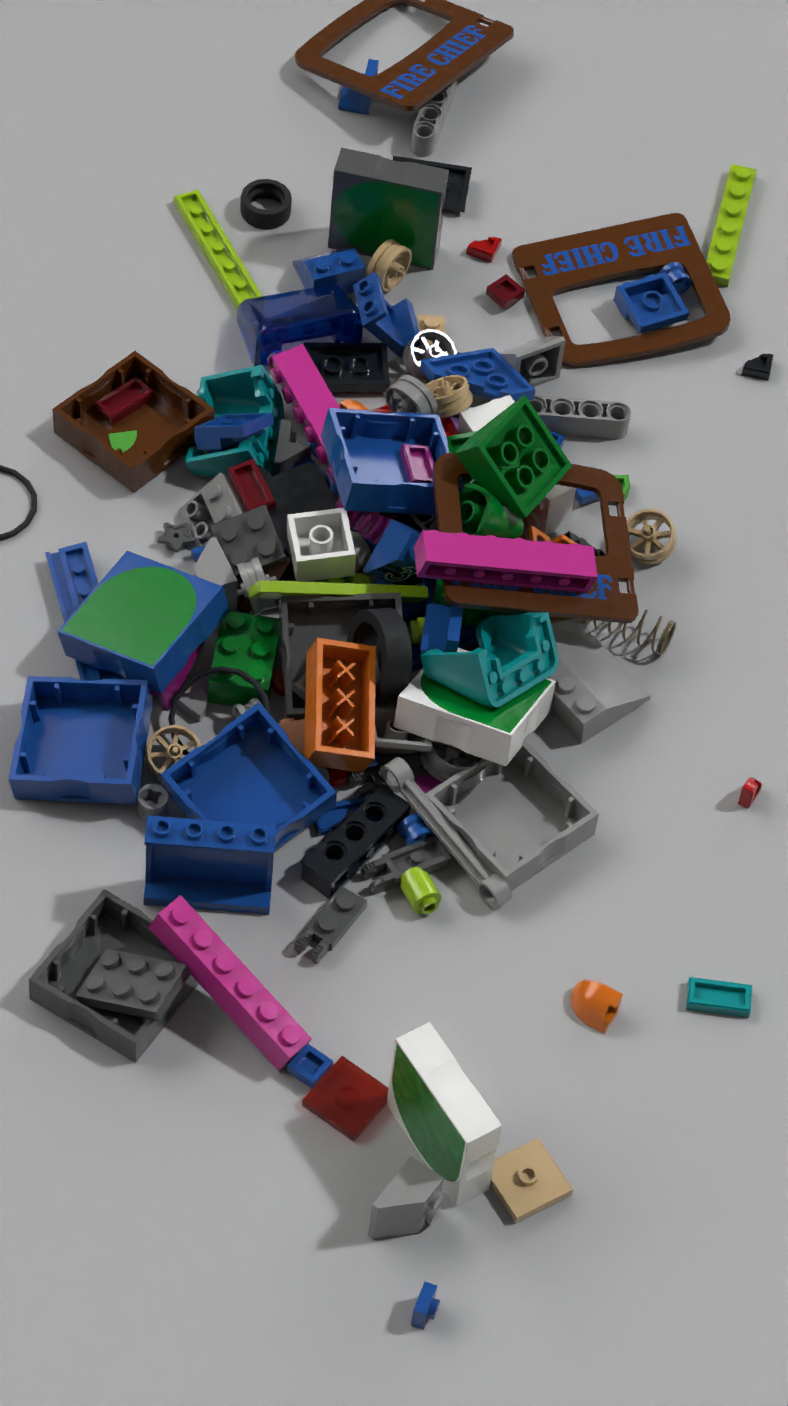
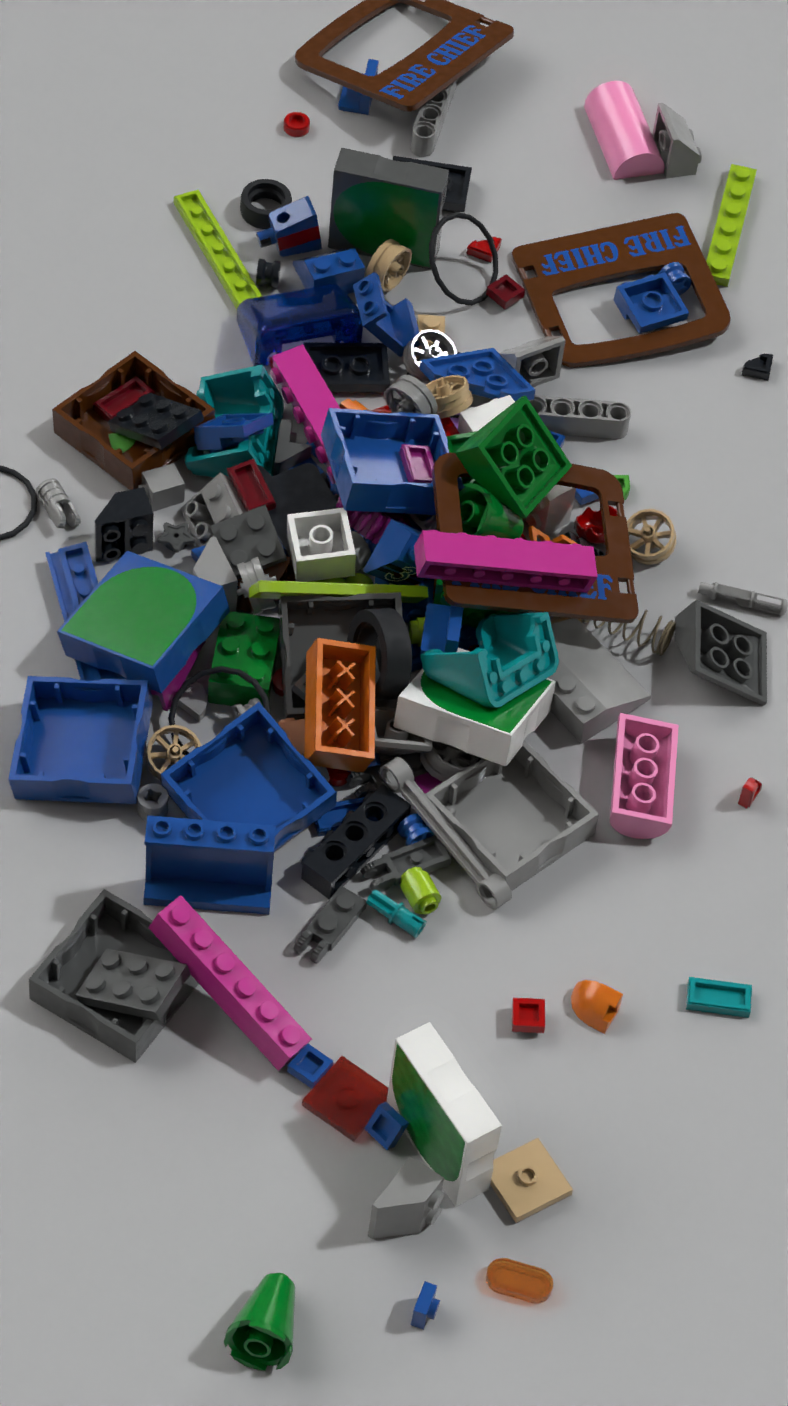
(57, 503): none -> light grey hinge
(124, 526): none -> black slope
(155, 420): none -> black plate
(163, 486): none -> light grey brick
(265, 1325): none -> green cone
(268, 273): none -> black wheel
(292, 229): none -> blue torso
(296, 124): none -> red tile
(386, 1125): none -> blue plate
(396, 913): none -> teal axle
(432, 257): none -> black piece
(519, 1280): none -> clear orange tile
(528, 1015): none -> red plate
(590, 525): none -> red hair
(623, 131): none -> bright pink brick
(643, 777): none -> bright pink brick
(675, 143): none -> light grey slope
(723, 650): none -> dark grey slope
(743, 597): none -> light grey piece

